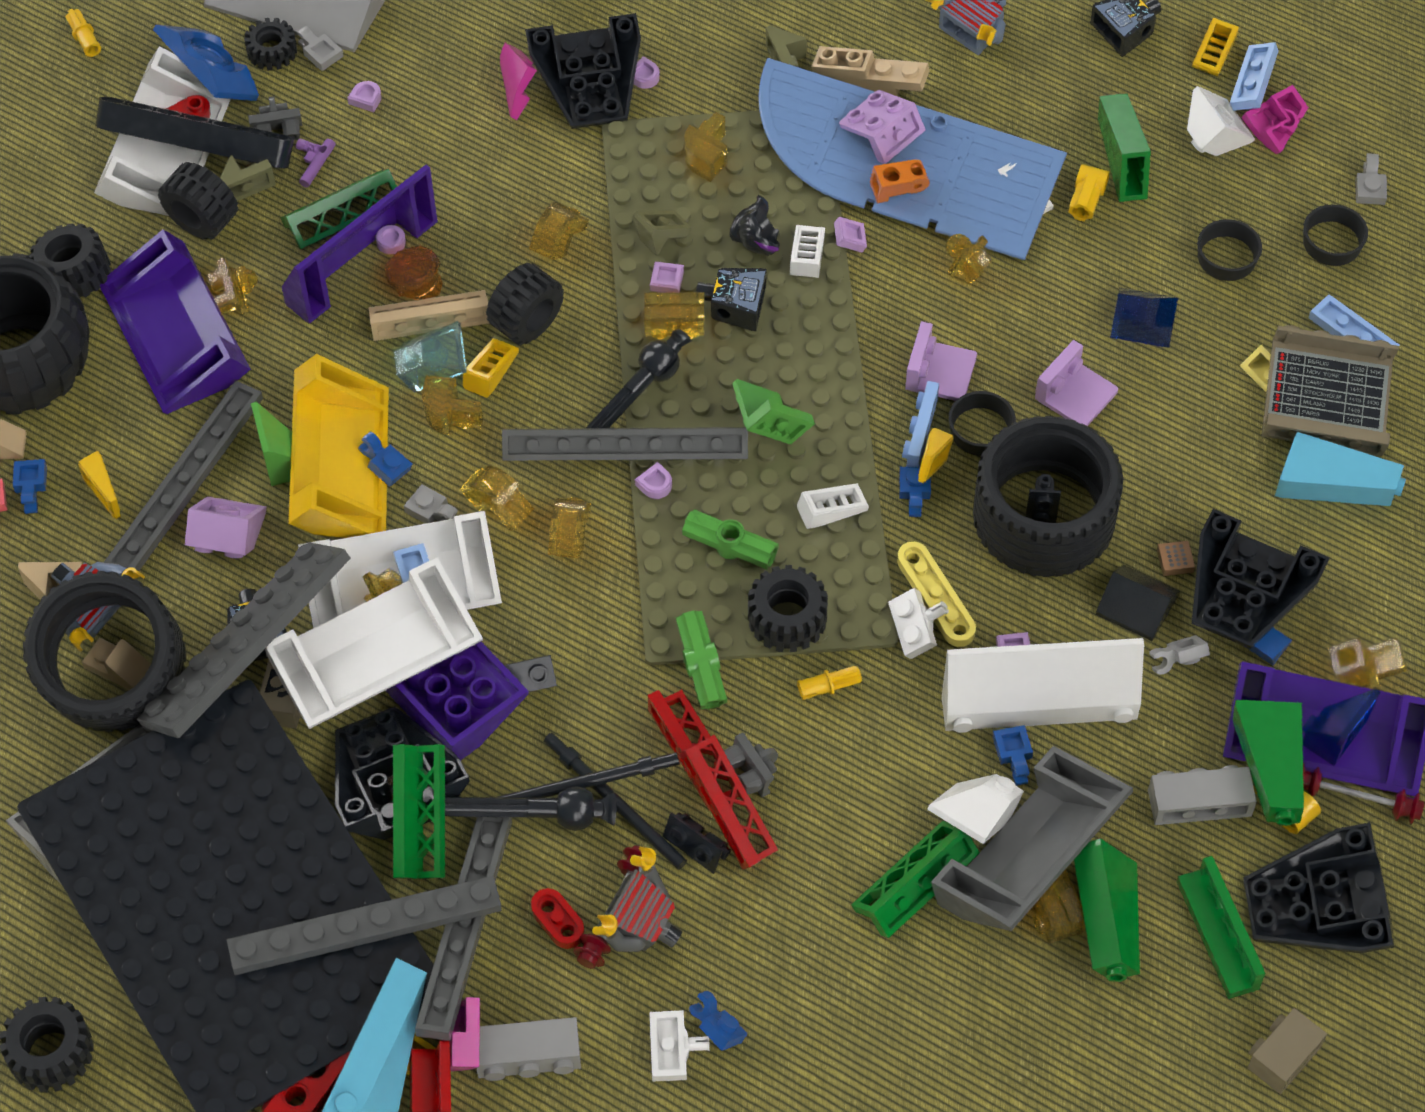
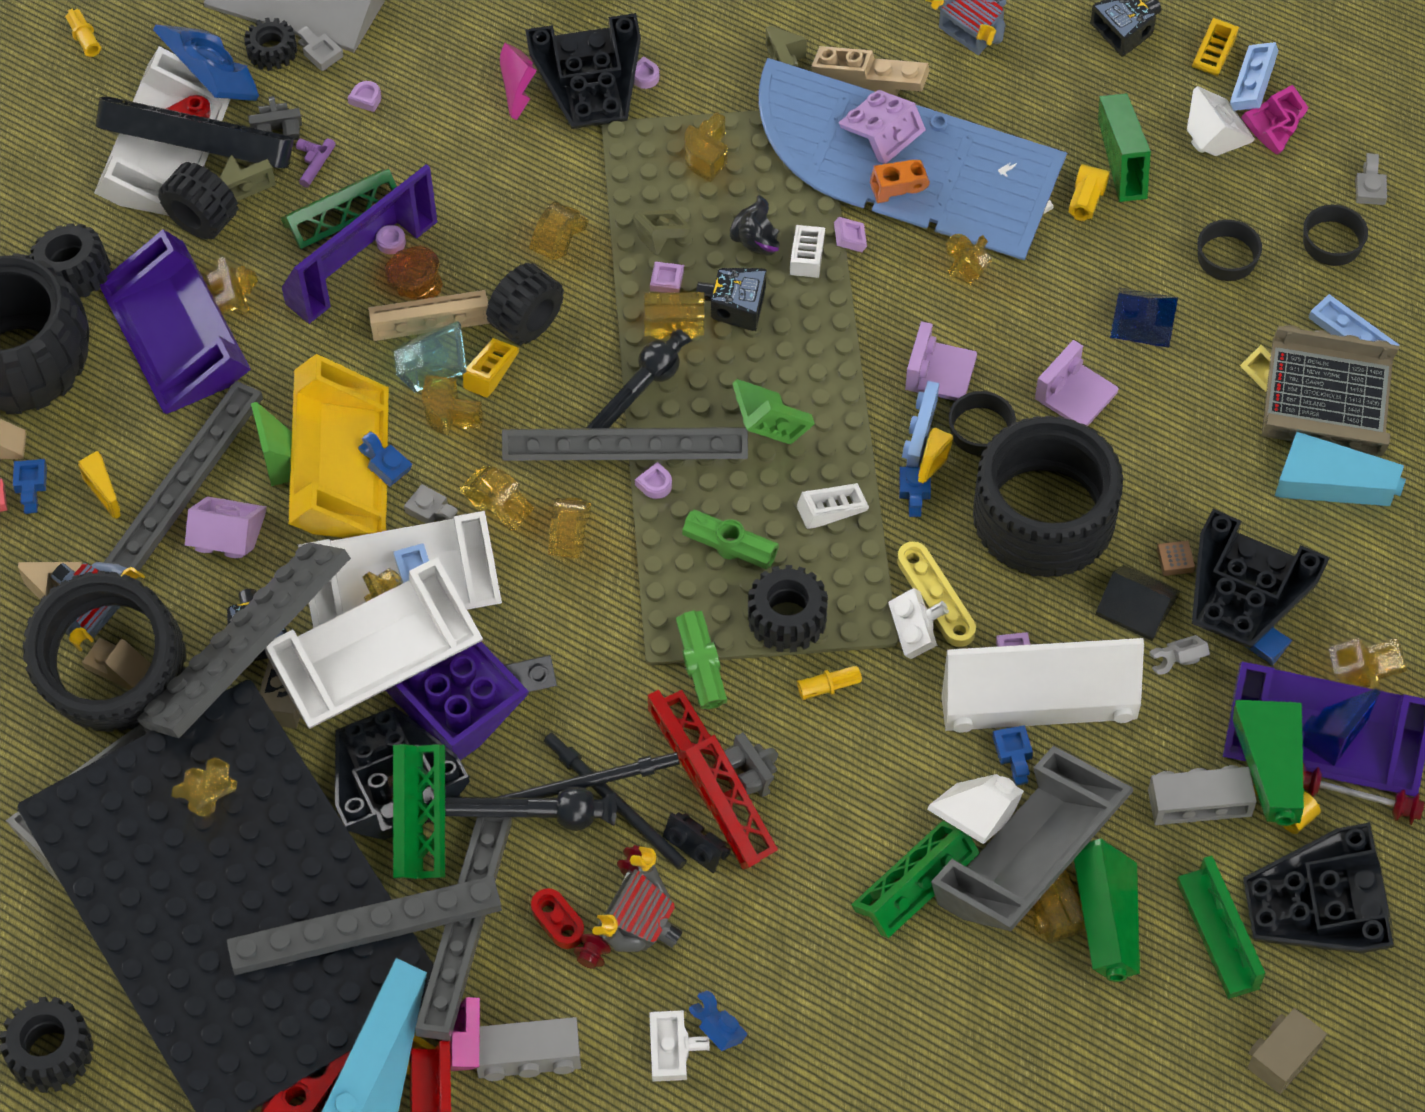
(205, 787): none -> clear yellow hips
(1043, 500): black hinge -> none

